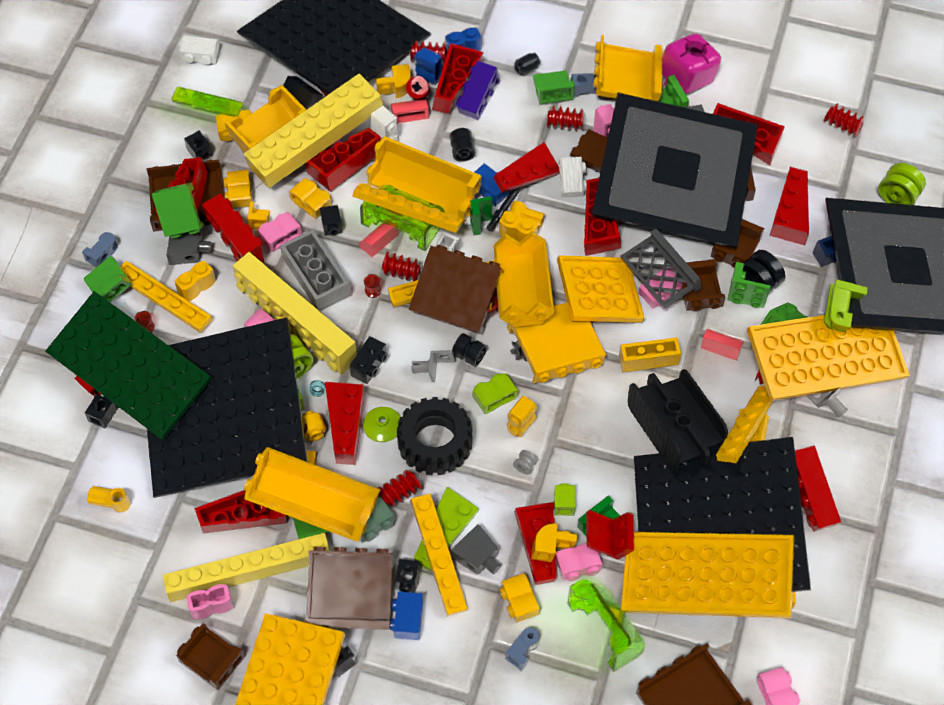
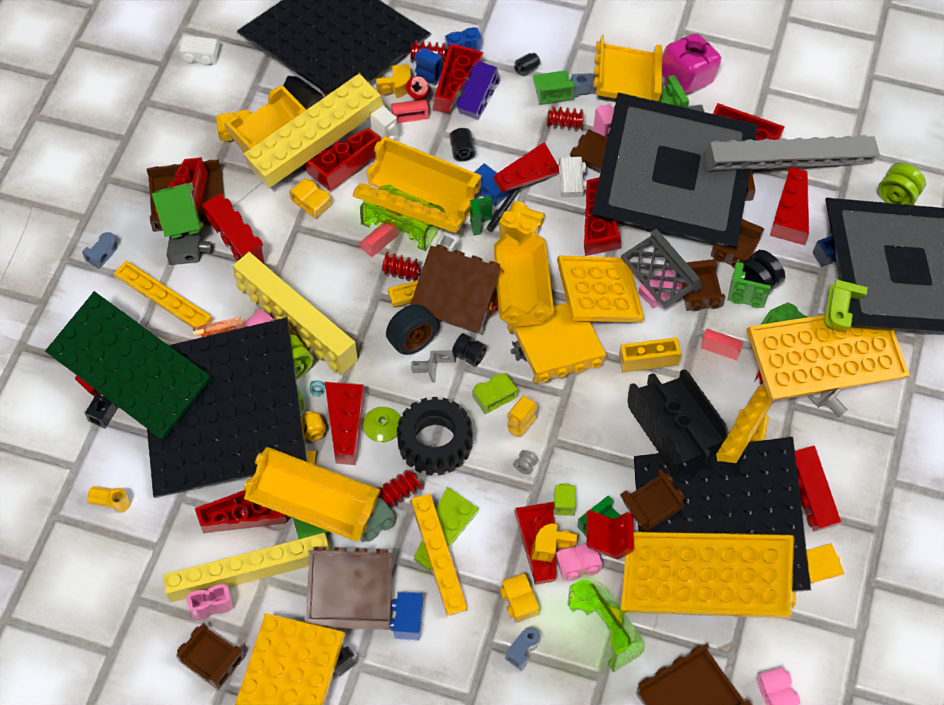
(108, 279): bright green bracket -> none
(144, 318): clear red bush -> none
(194, 281): yellow brick -> none
(198, 145): black brick -> none
(207, 102): clear neon green bracket -> none
(222, 326): none -> clear orange plate
(238, 188): yellow brick -> none
(257, 217): yellow panel -> none
(279, 231): bright pink brick -> none
(315, 270): light grey brick -> none
(331, 220): black brick -> none
(368, 360): black brick -> none
(372, 285): clear red bush -> none
(407, 567): black brick -> none
(411, 329): none -> black wheel
(476, 552): dark grey torso -> none
(654, 501): none -> reddish brown panel
(791, 152): none -> light grey brick
(823, 563): none -> yellow piece
(844, 119): red piece -> none

